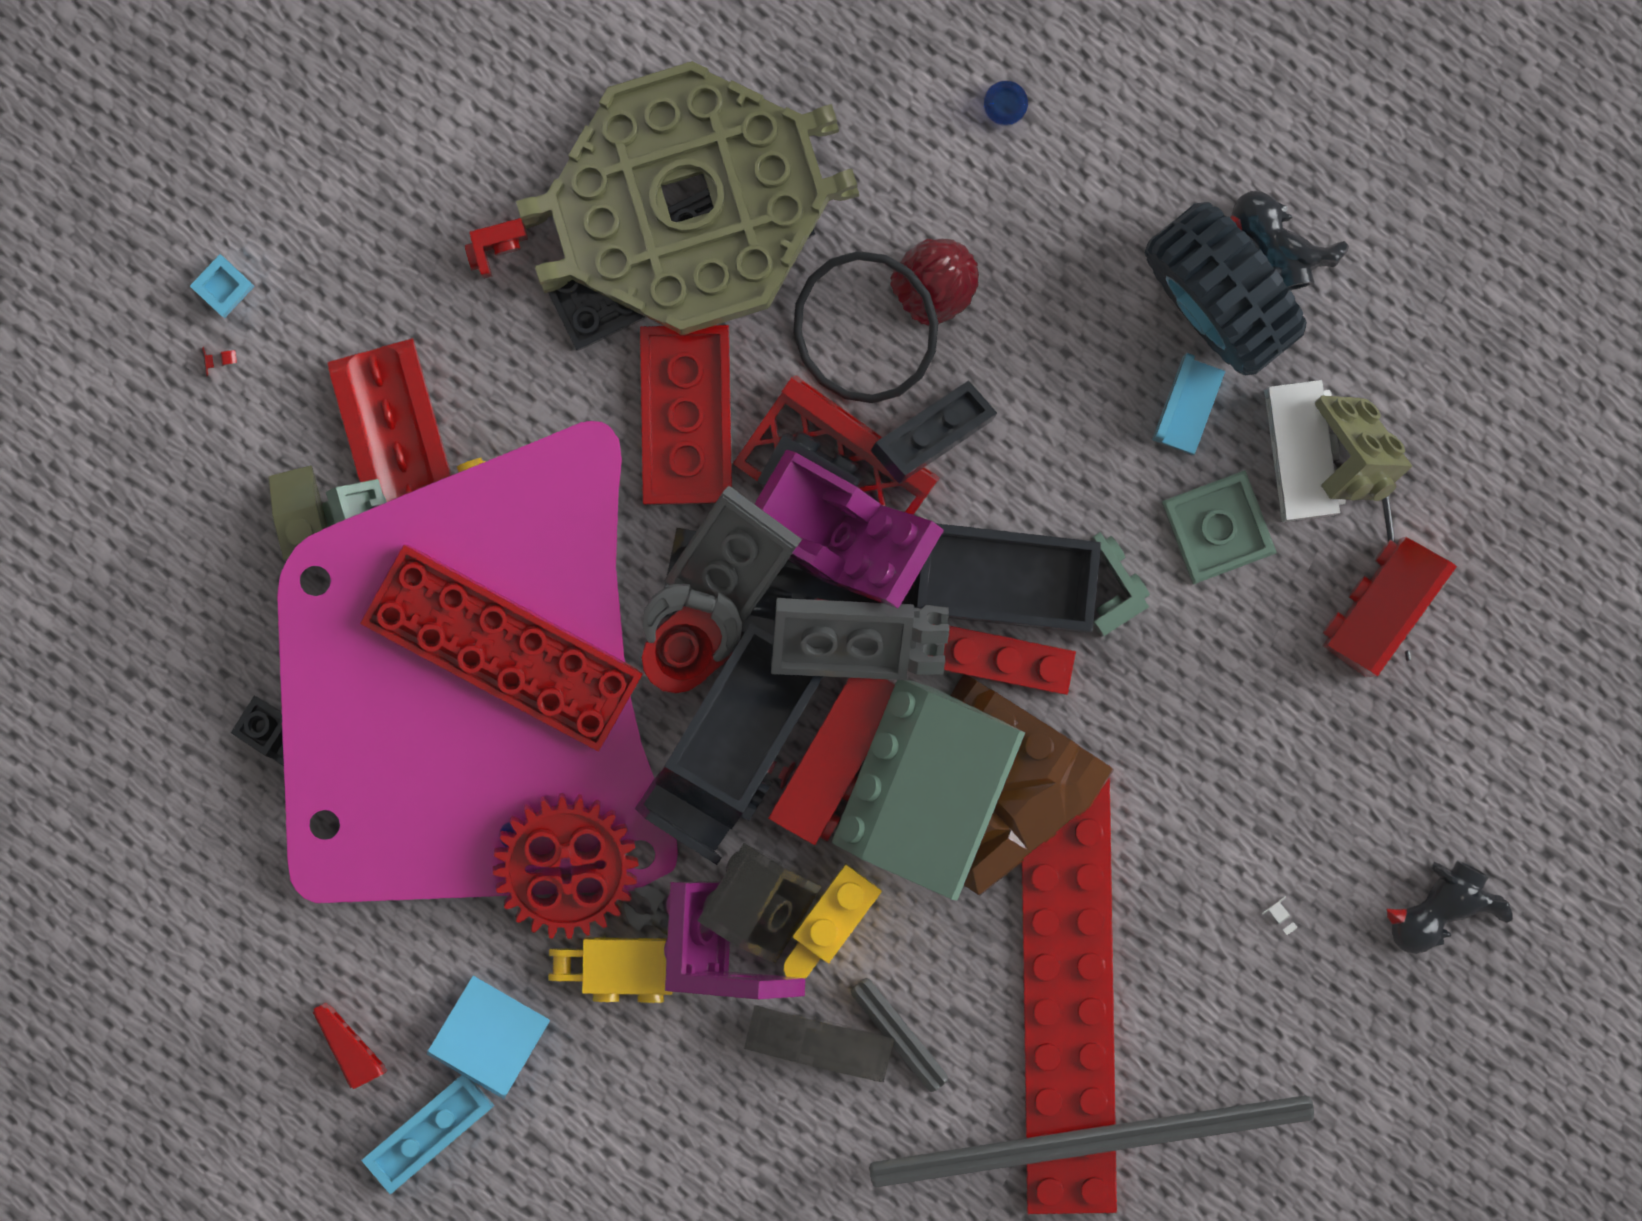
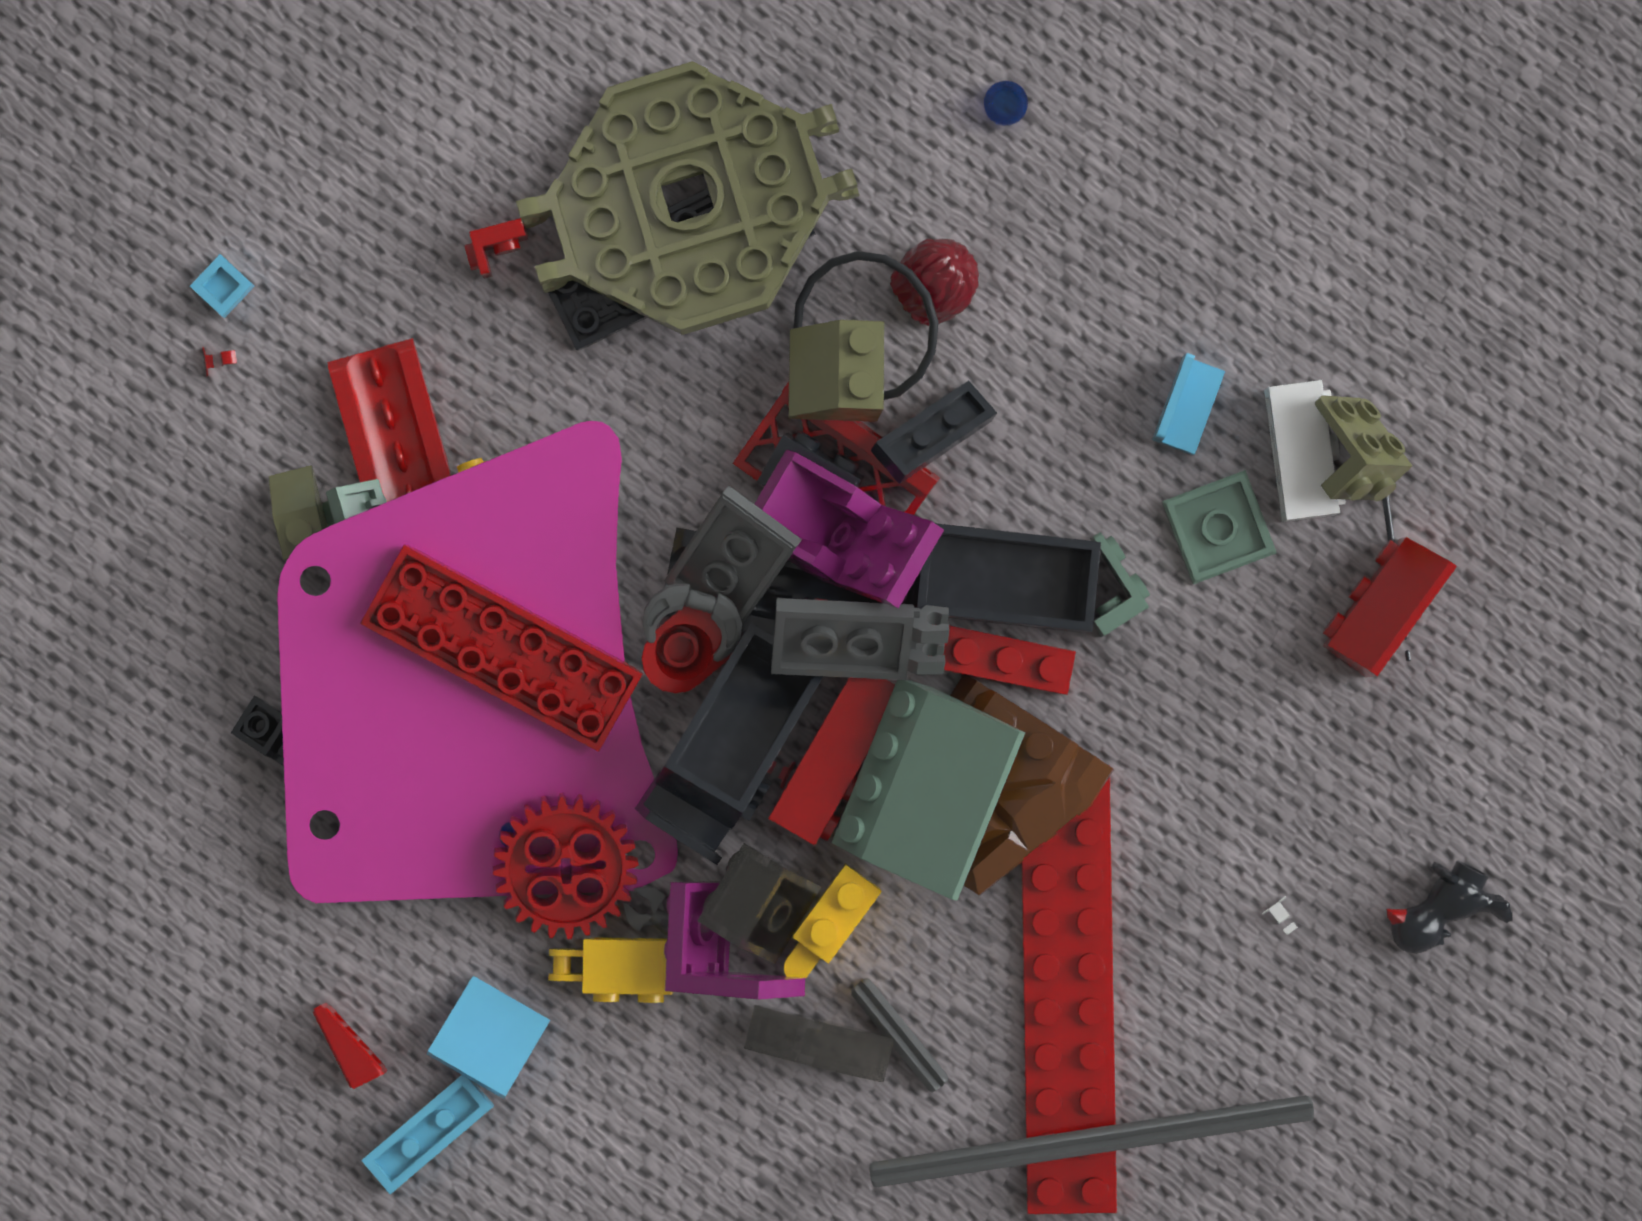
(685, 415): red plate -> none
(837, 371): none -> olive slope
(1225, 288): black wheel -> none
(1286, 251): black animal -> none

